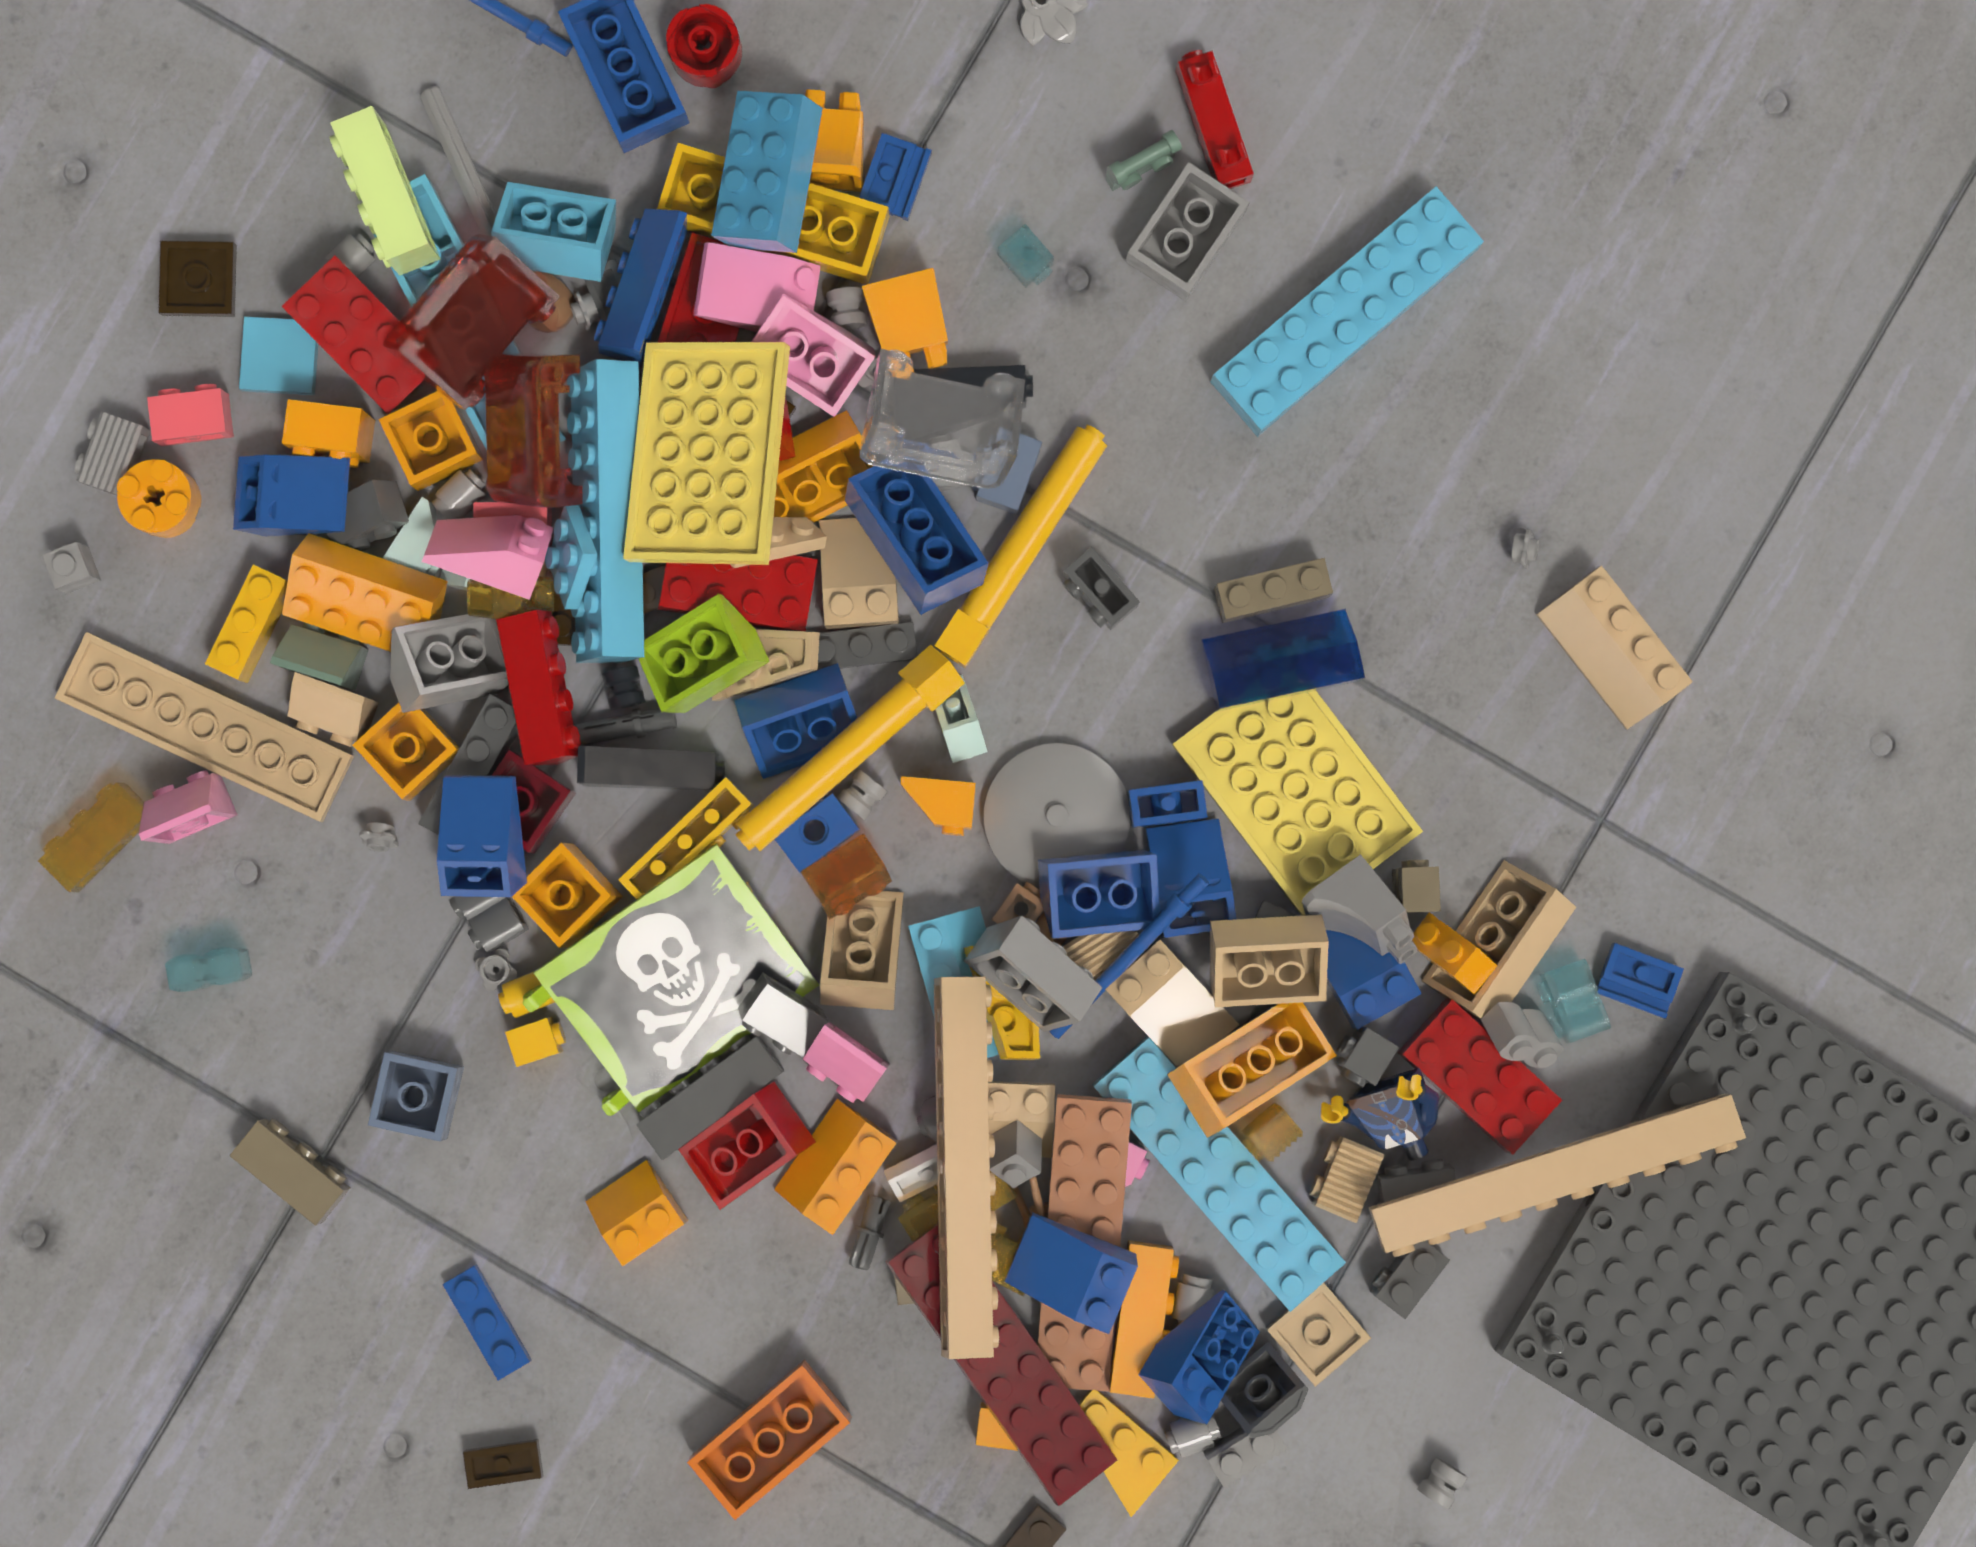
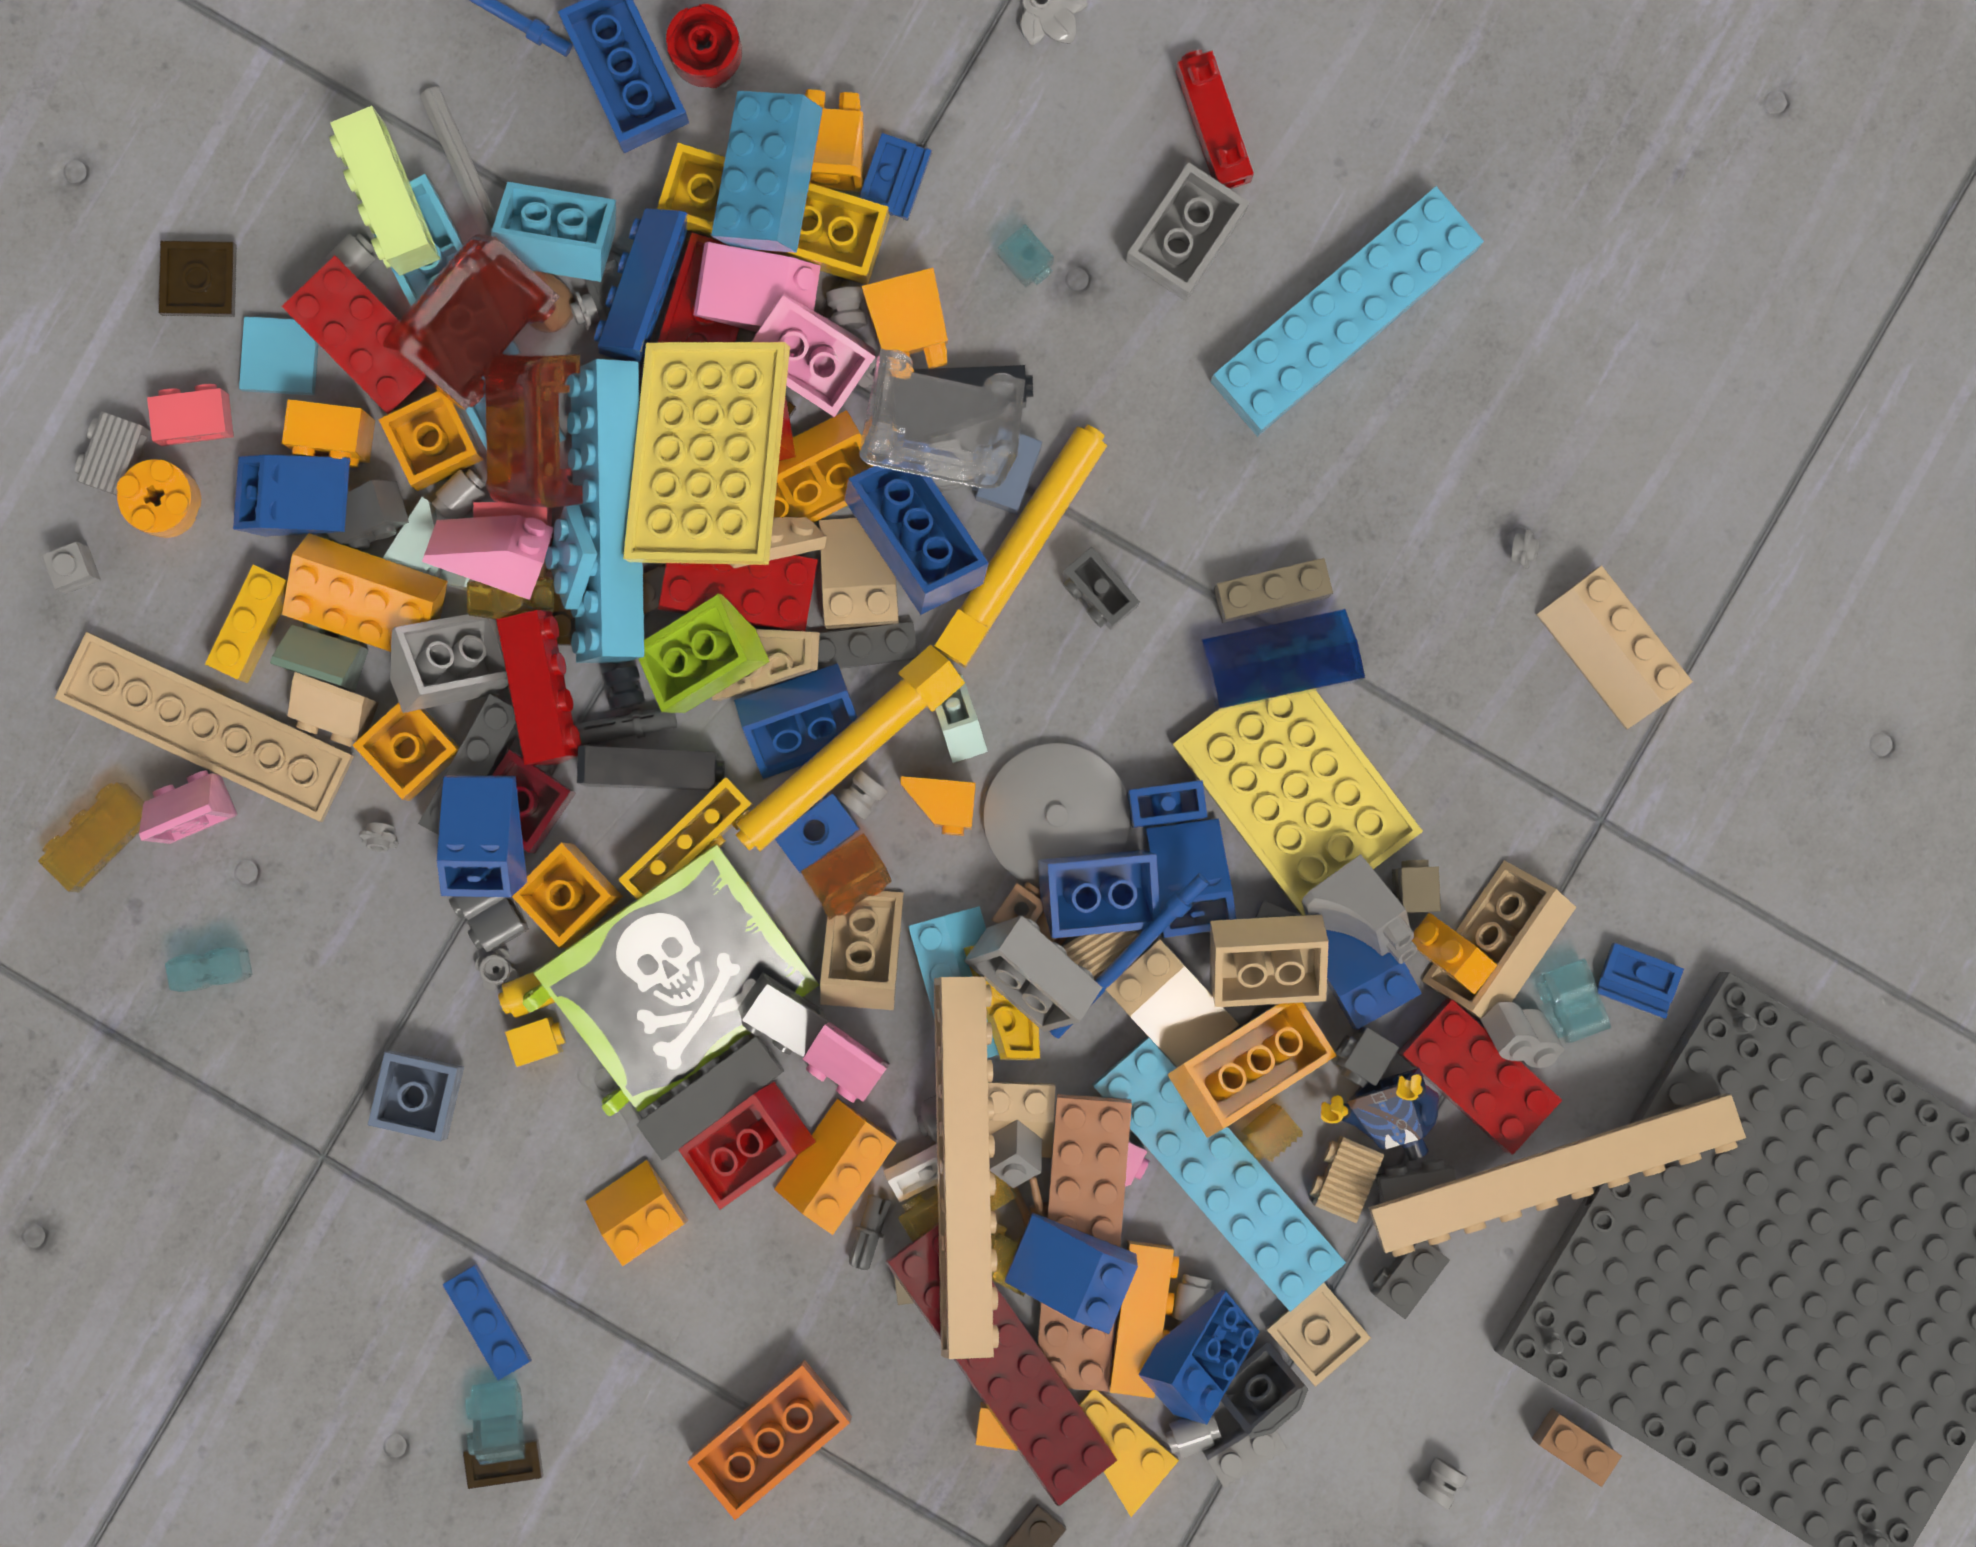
(291, 1170): dark tan brick -> none
(496, 1422): none -> clear light blue brick
(1154, 157): sand green plate -> none
(1576, 1447): none -> medium nougat brick

